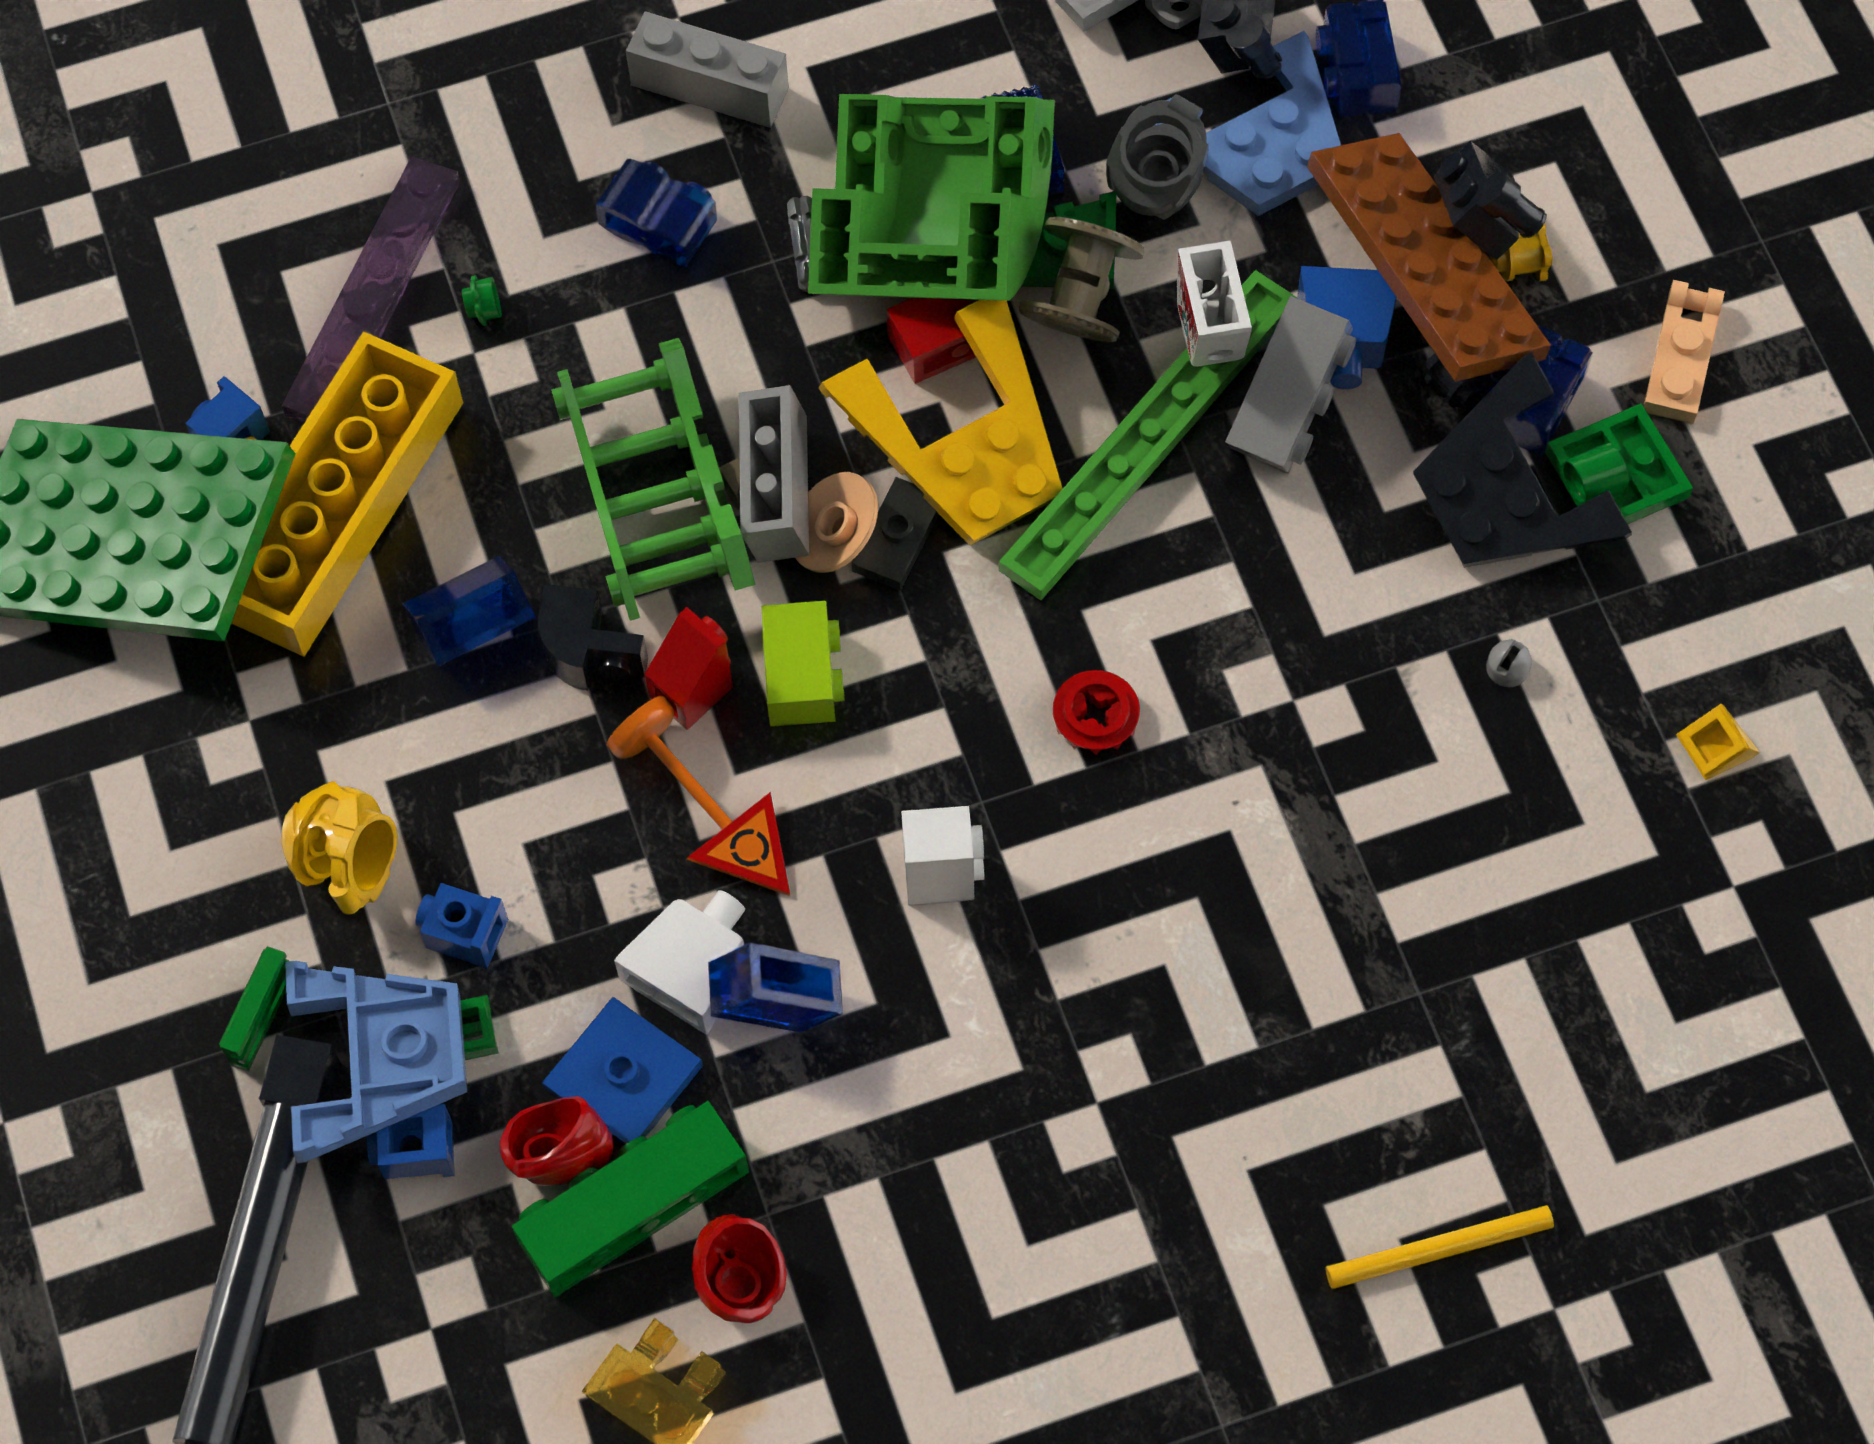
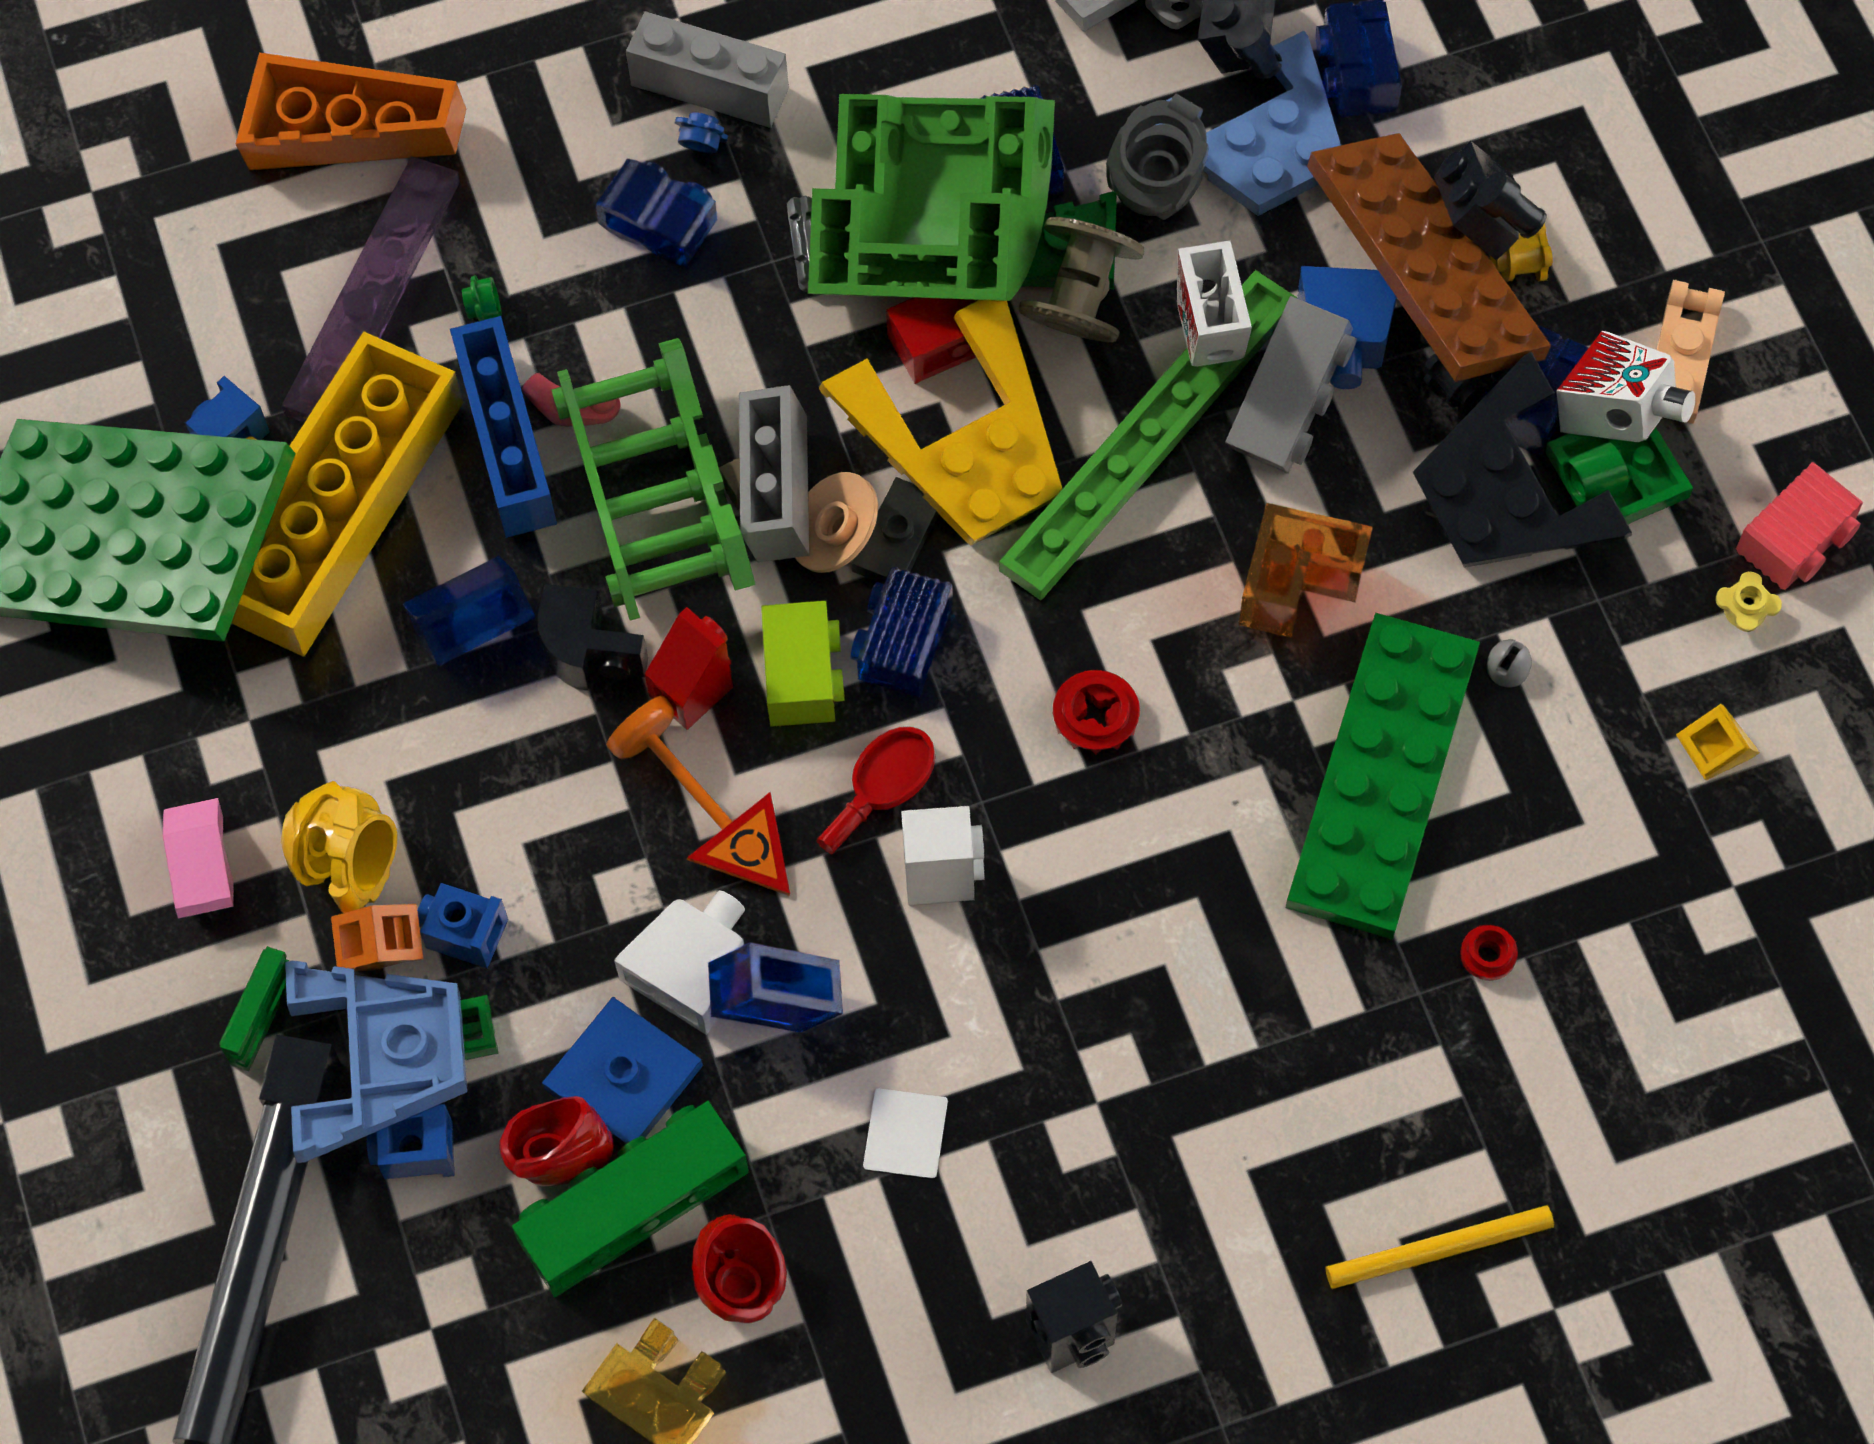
(197, 858): none -> bright pink slope
(344, 114): none -> orange wedge
(377, 937): none -> orange brick
(503, 427): none -> blue brick
(539, 392): none -> coral arm
(700, 132): none -> blue plate
(883, 778): none -> red piece
(903, 632): none -> clear blue brick
(905, 1133): none -> white sticker
(1074, 1317): none -> black brick
(1296, 555): none -> clear orange brick
(1383, 776): none -> green plate
(1489, 937): none -> red plate
(1621, 391): none -> white torso
(1747, 616): none -> light yellow plate
(1800, 526): none -> coral brick

